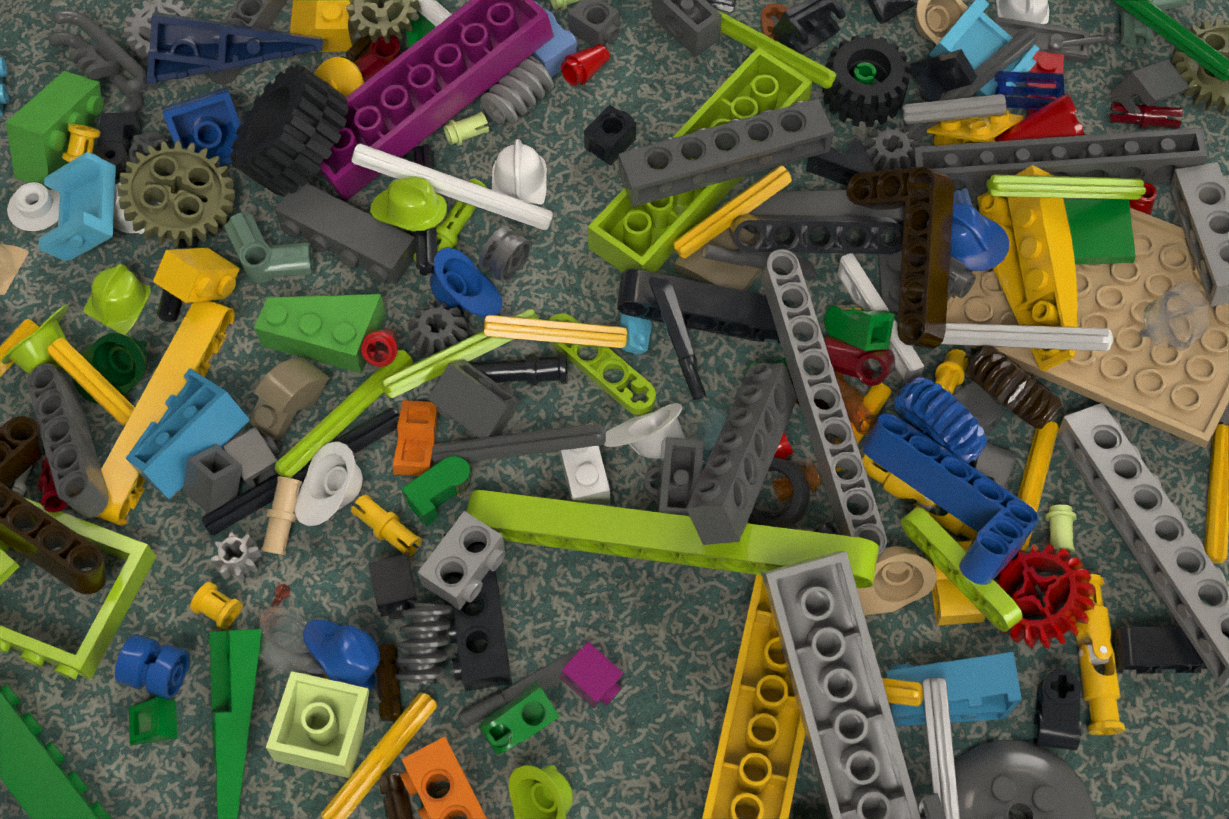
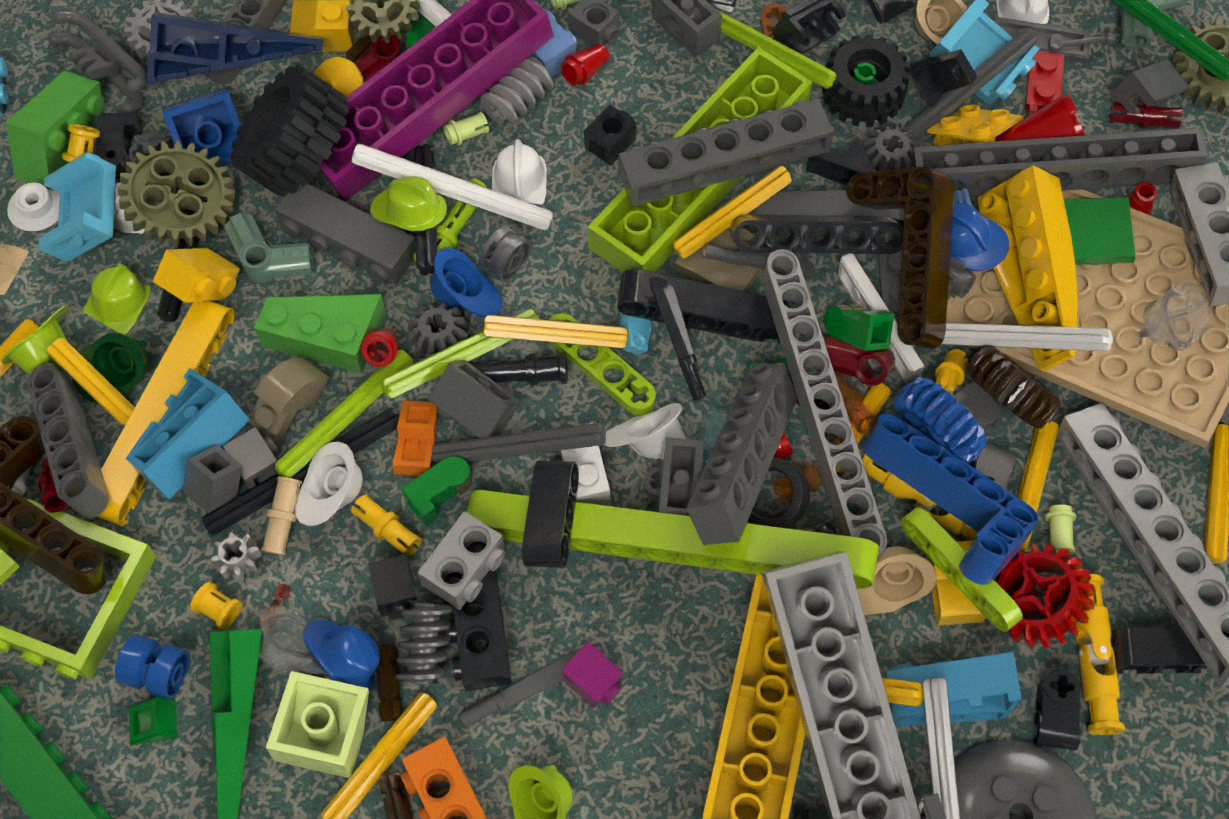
(518, 719): green leg -> none
(550, 514): none -> black beam
(954, 109): light grey axle -> none
(1002, 77): clear blue tile -> none
(1065, 187): lime axle -> none

